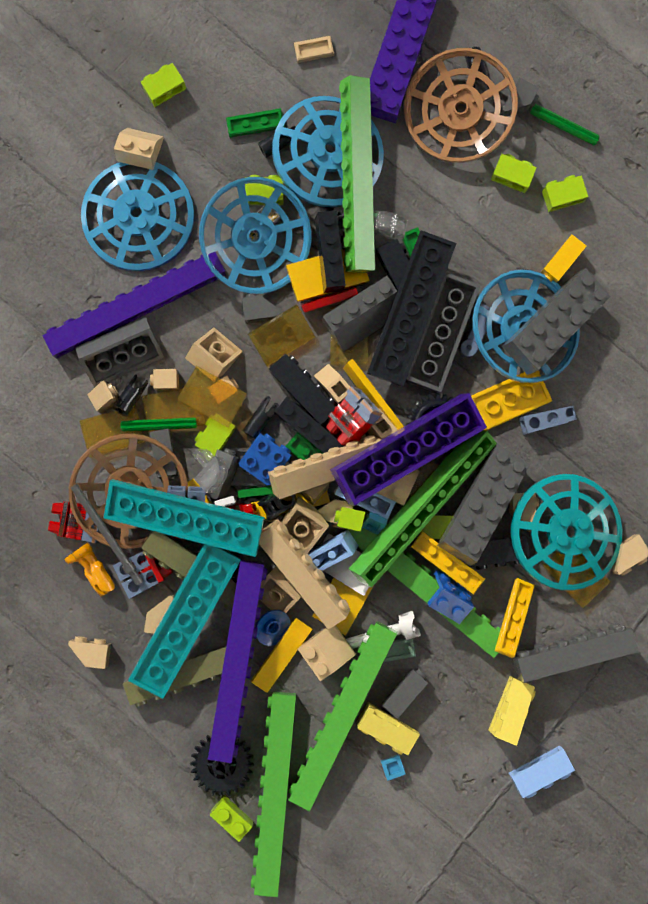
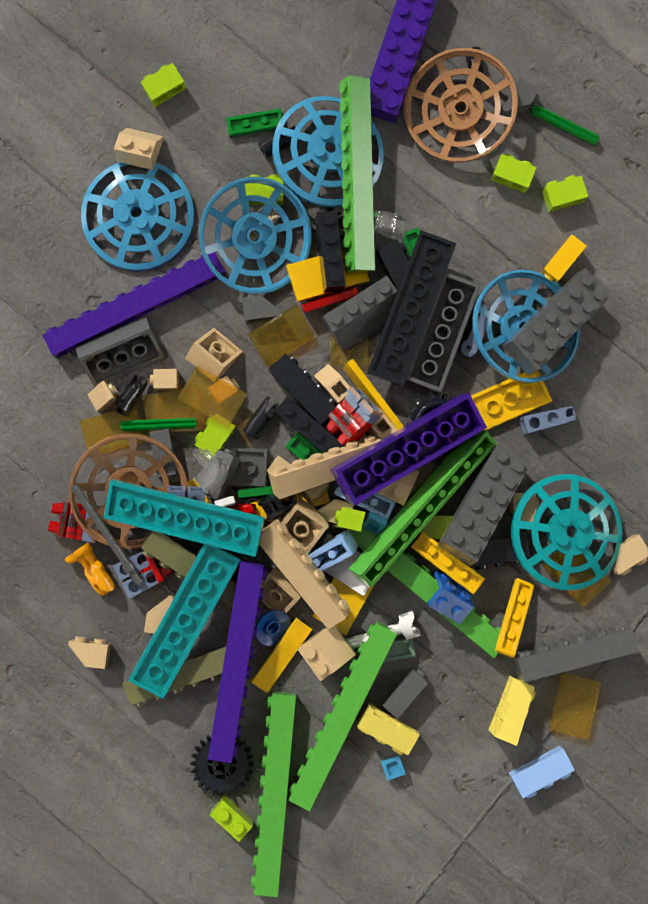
(264, 457): blue bracket -> none
(313, 49): tan tile -> none
(575, 706): none -> clear yellow tile

